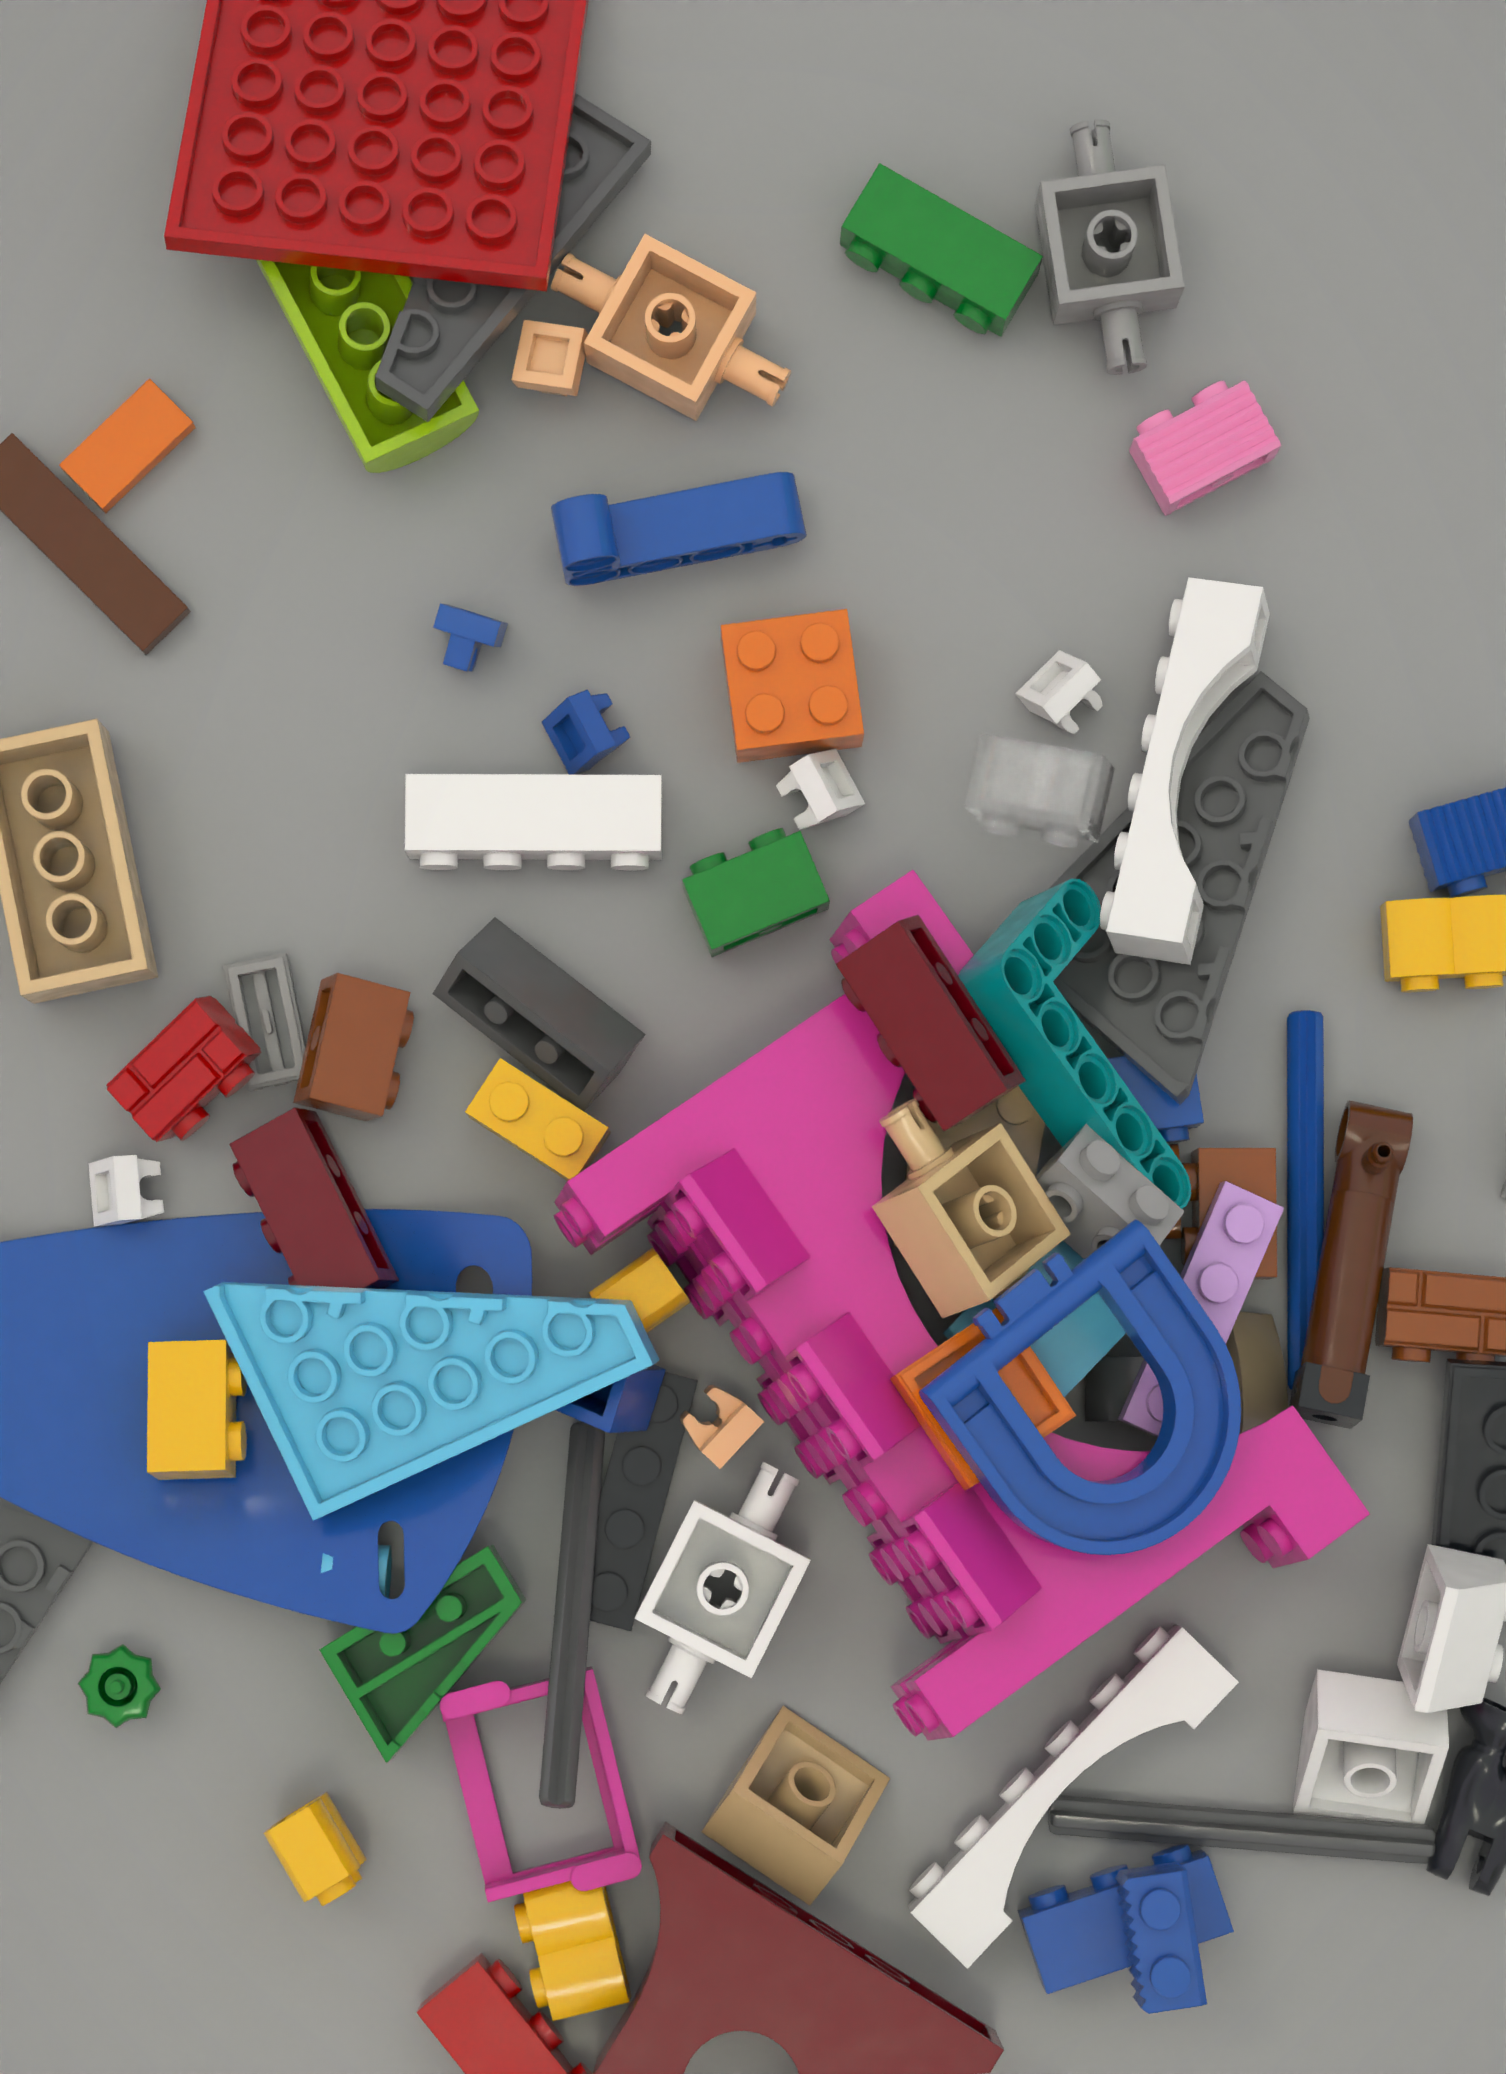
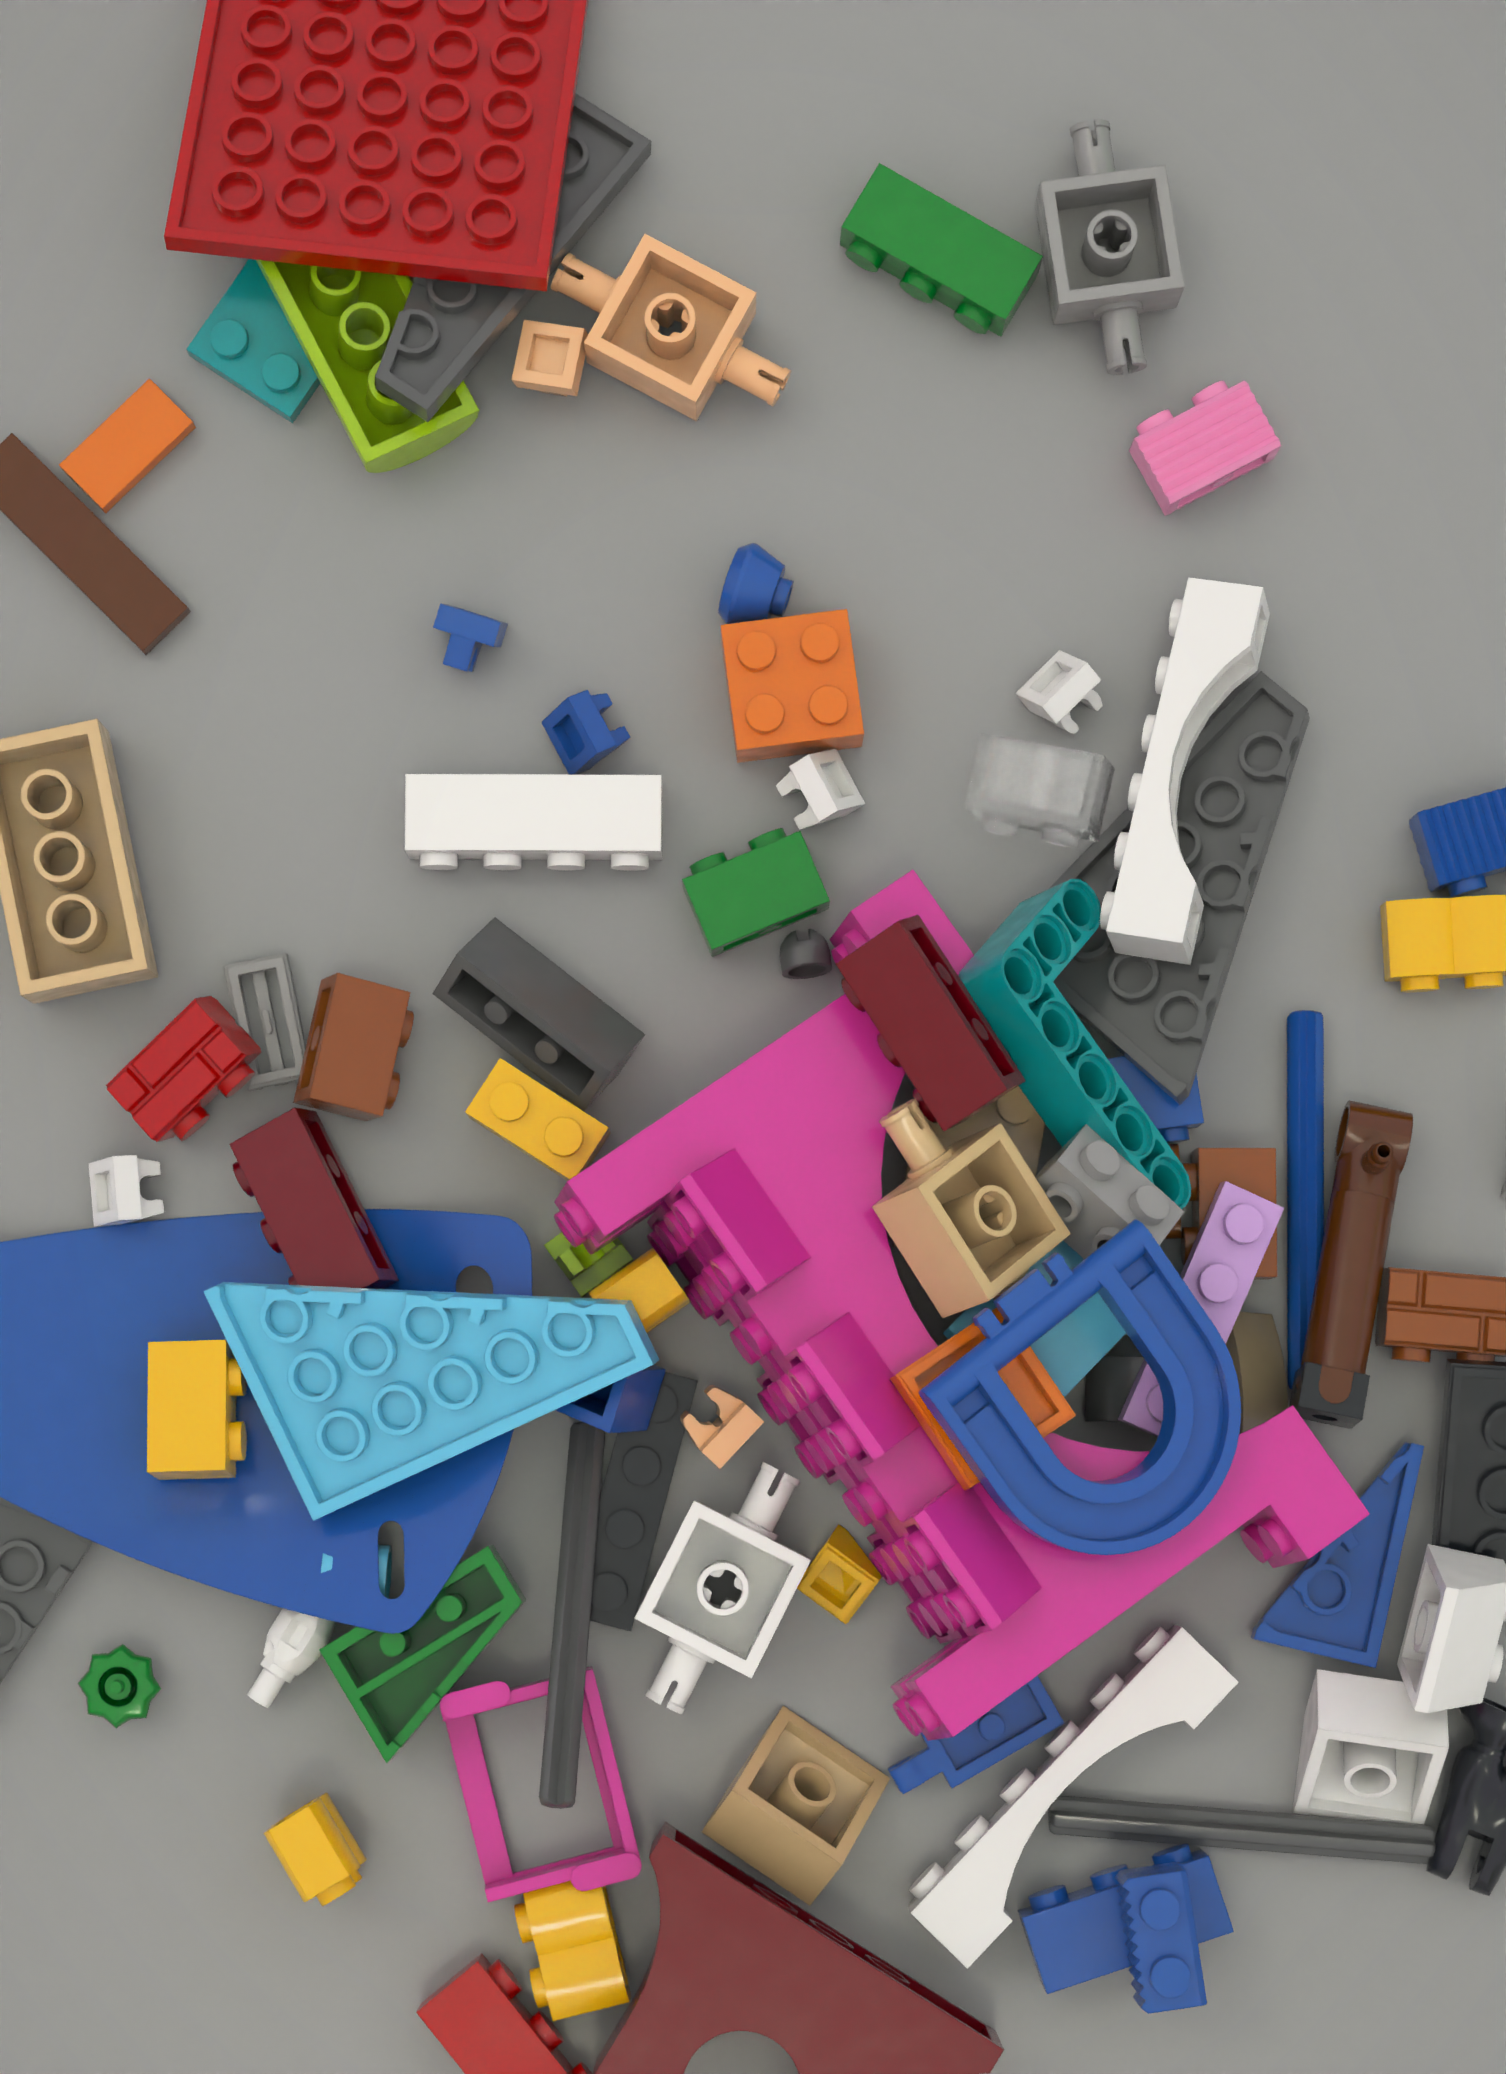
(255, 346): none -> teal wing
(288, 1651): none -> white piece
(588, 1270): none -> lime tile
(675, 528): blue beam -> none
(754, 586): none -> blue cone
(805, 957): none -> dark grey hinge
(840, 1576): none -> yellow slope
(986, 1741): none -> blue plate
(1345, 1590): none -> blue wing

